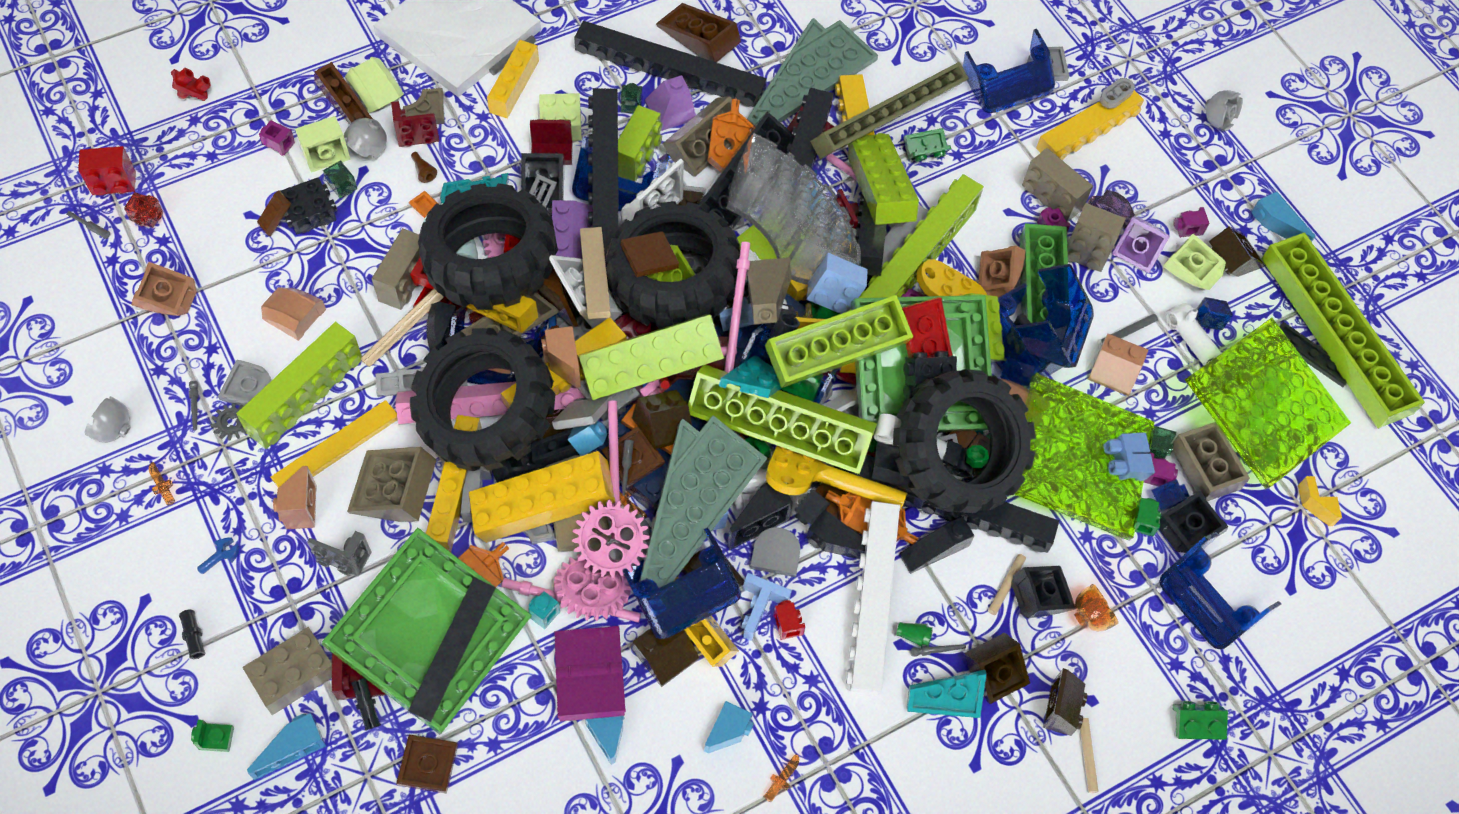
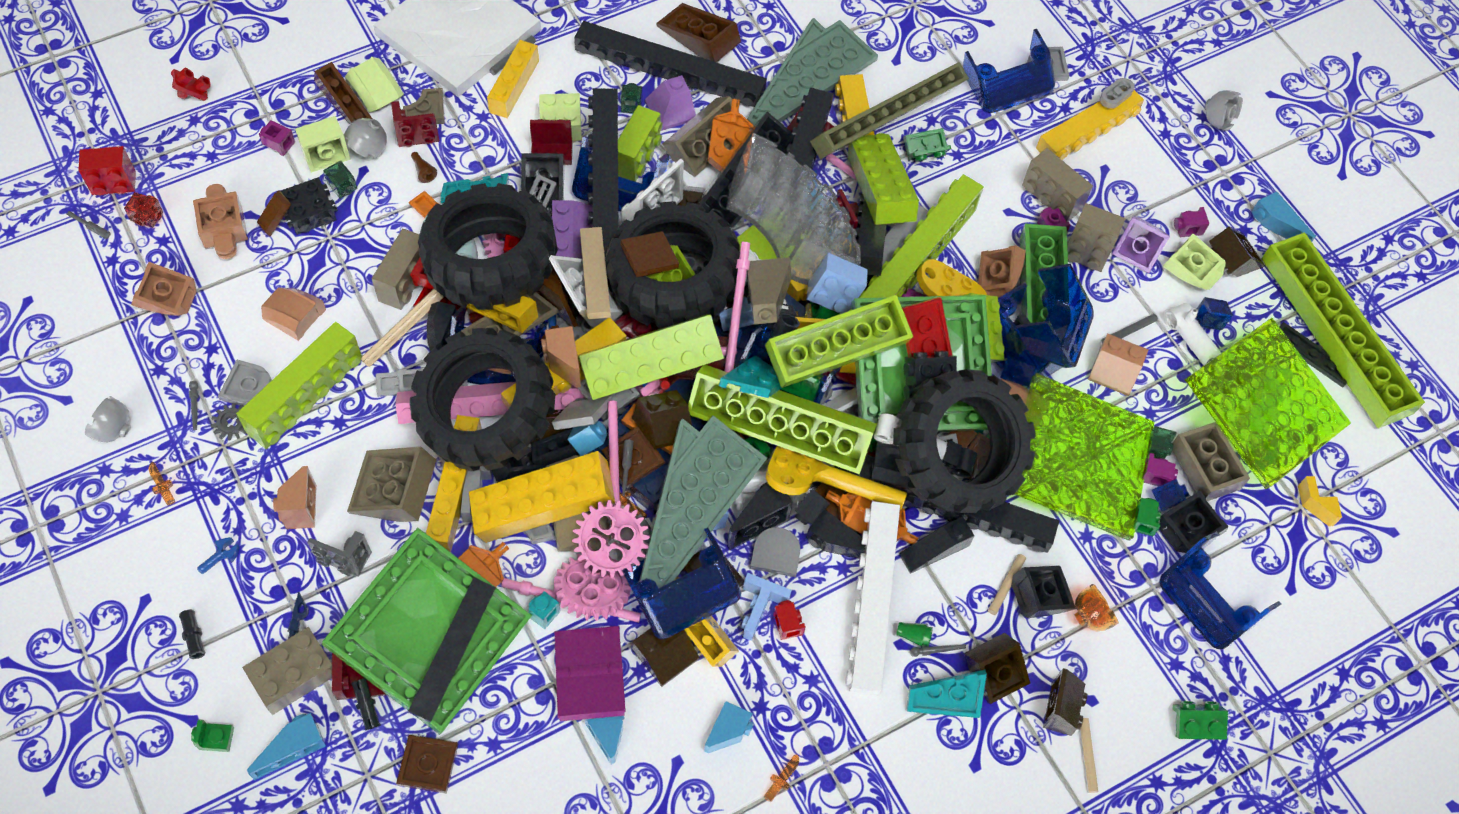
(220, 220): none -> nougat brick
(296, 616): none -> dark blue hand
(341, 442): yellow tile -> none
(976, 456): green tile -> none
(1114, 203): clear purple brick -> none
(1130, 456): medium blue hips -> none

